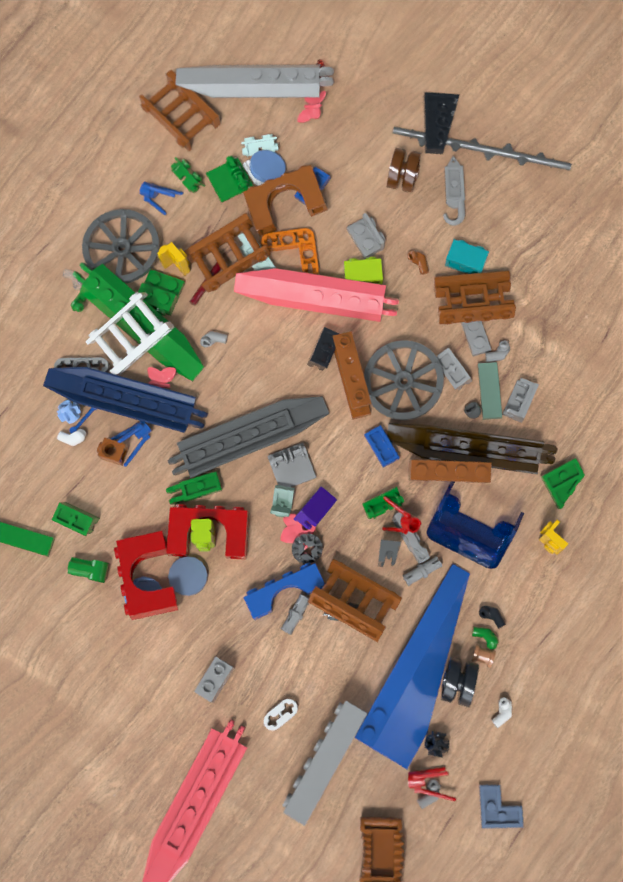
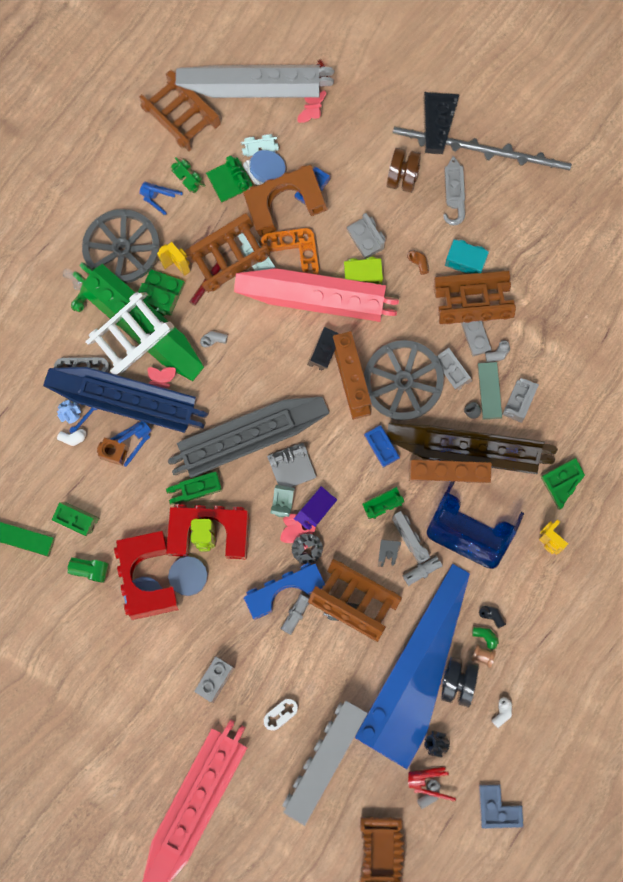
(408, 522): red plant -> none

